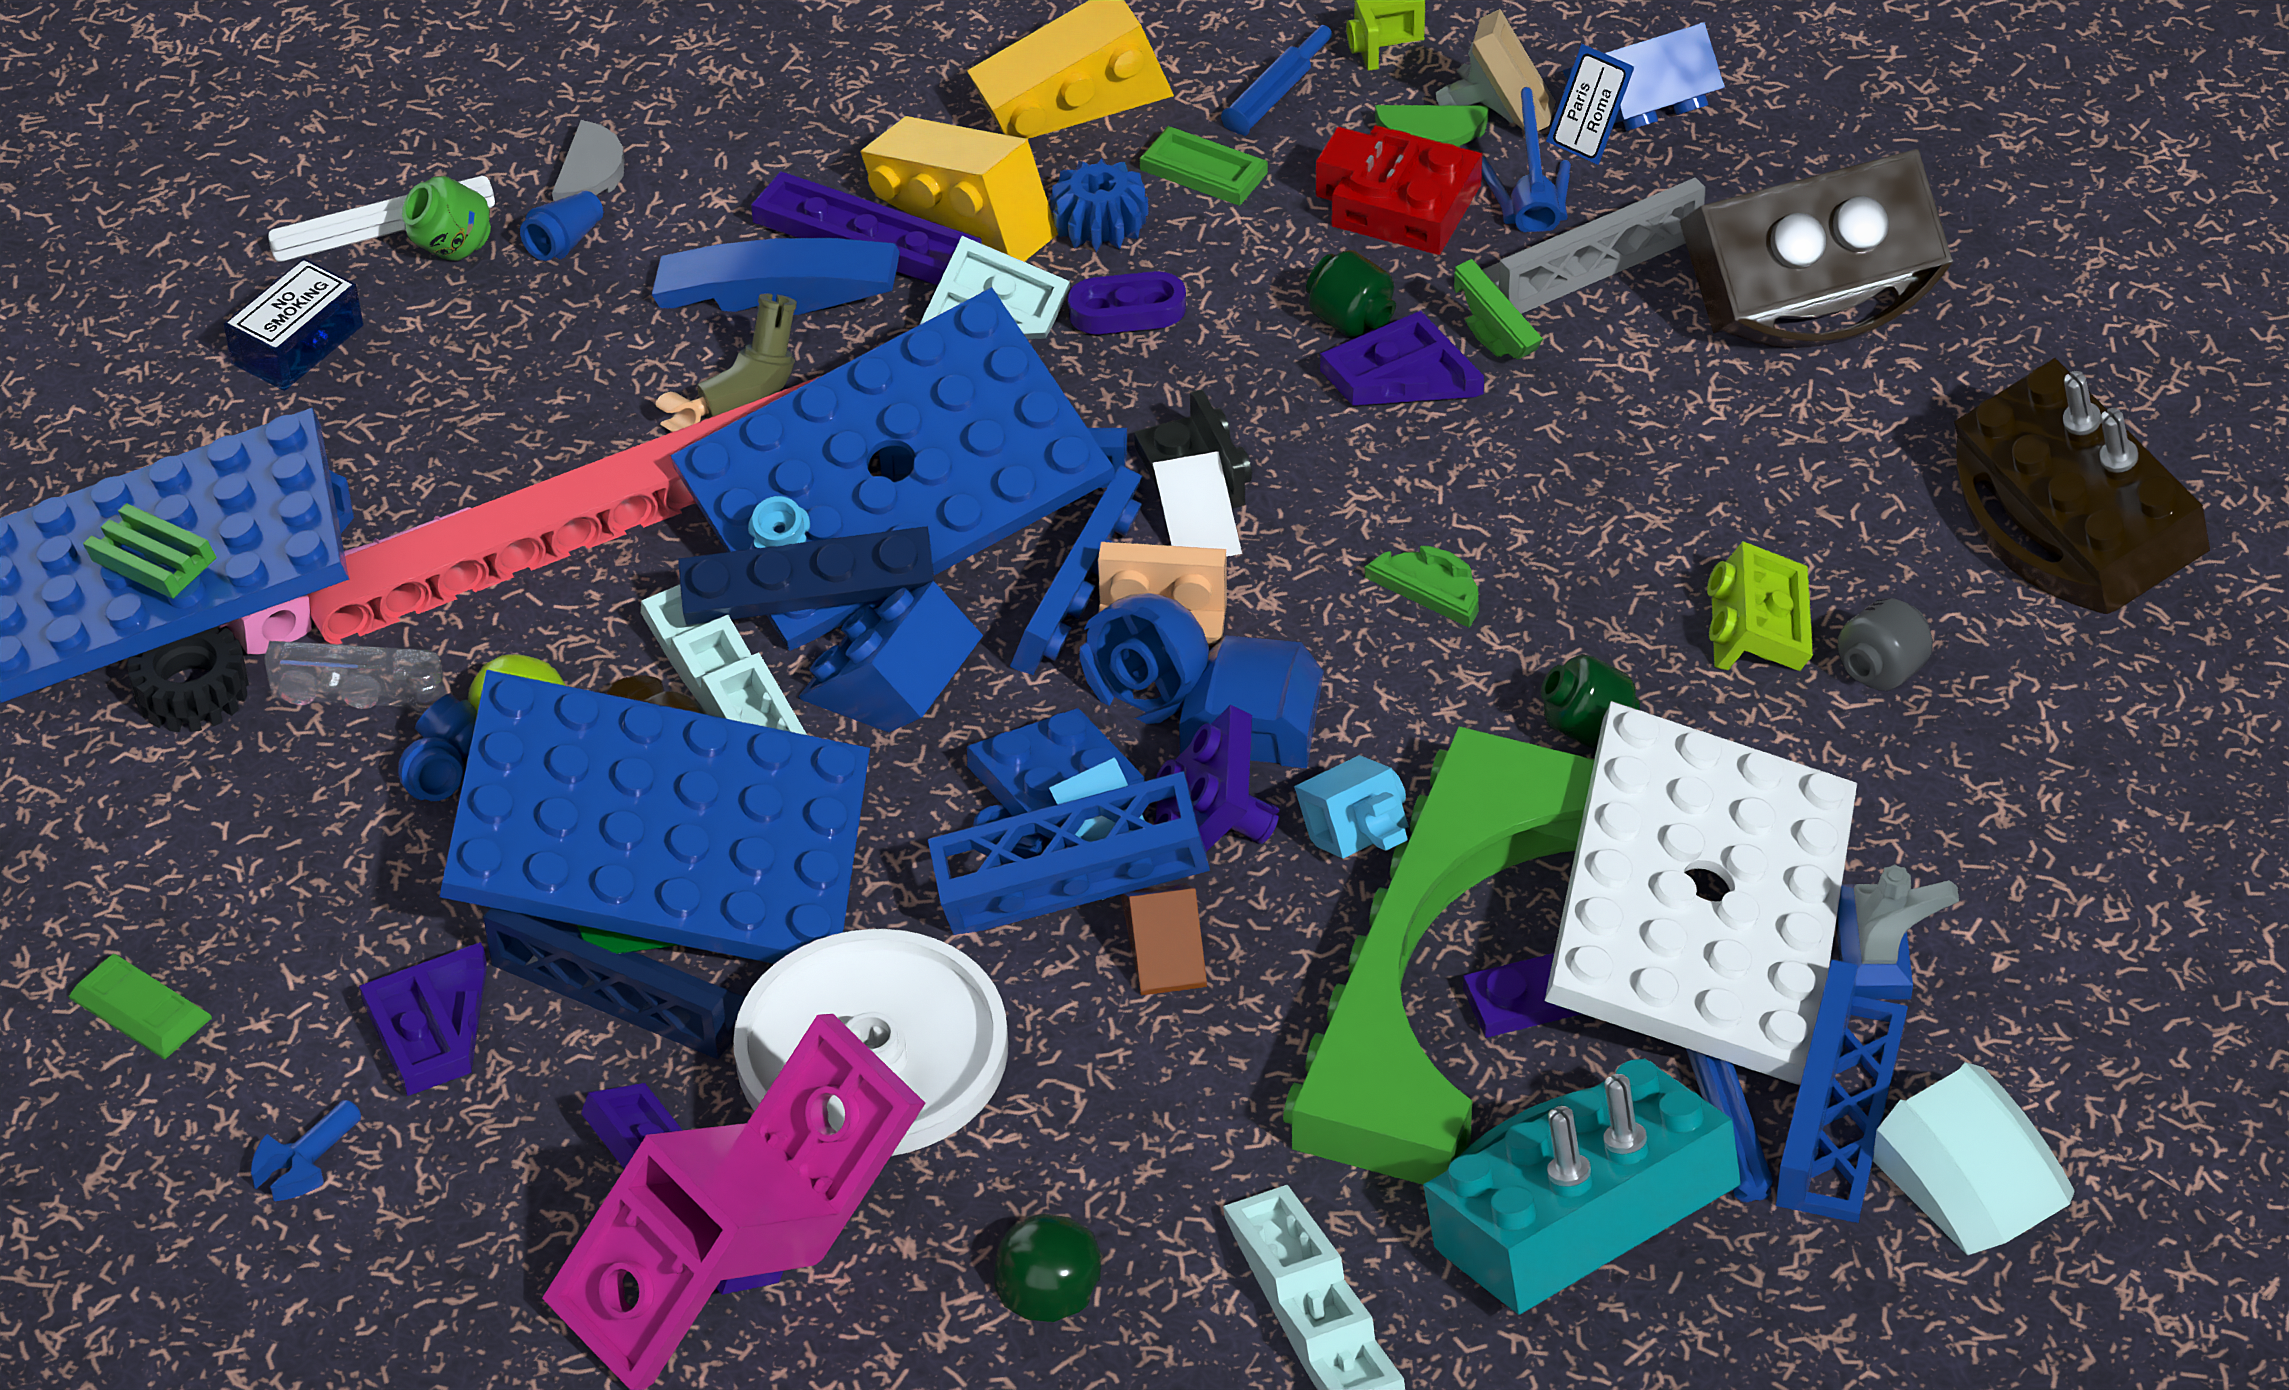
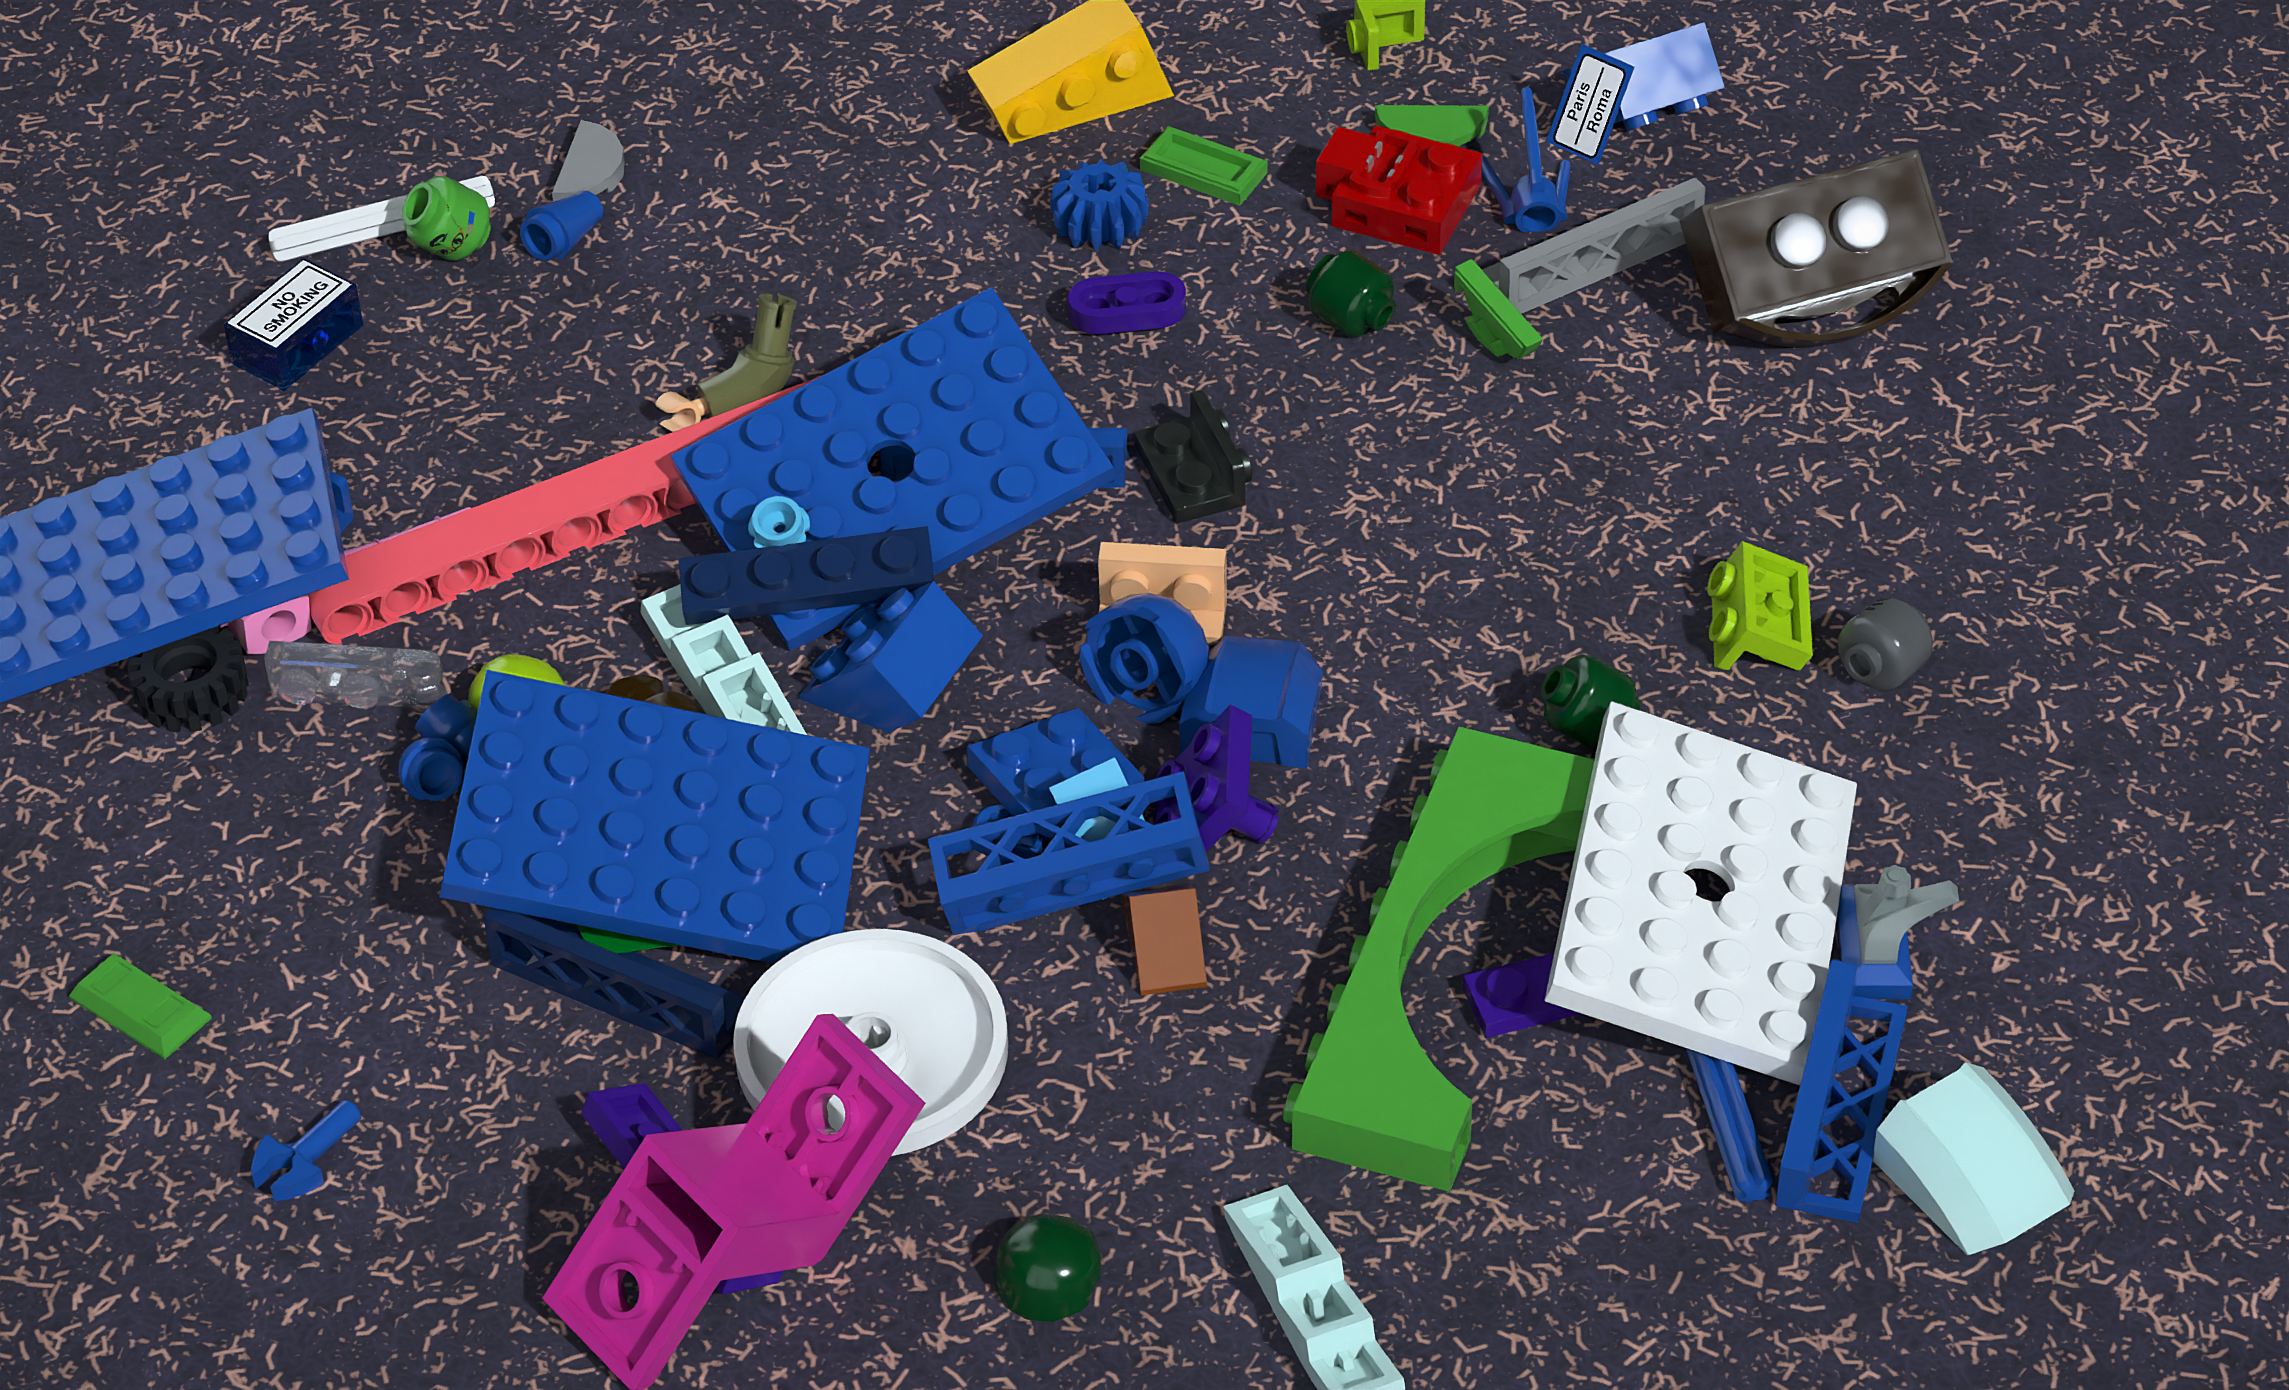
(159, 543): bright green tile -> none
(429, 1017): dark purple wing -> none
(808, 270): blue slope -> none
(818, 211): dark purple plate -> none
(964, 182): yellow wedge -> none
(1025, 290): light aqua wing -> none
(1070, 588): blue plate -> none
(1197, 503): white sticker -> none
(1273, 83): blue axle -> none
(1354, 807): medium azure brick -> none
(1401, 364): dark purple wing -> none
(1430, 579): bright green tile -> none
(1498, 74): tan piece -> none
(1580, 1182): teal piece -> none
(2077, 490): dark brown piece -> none

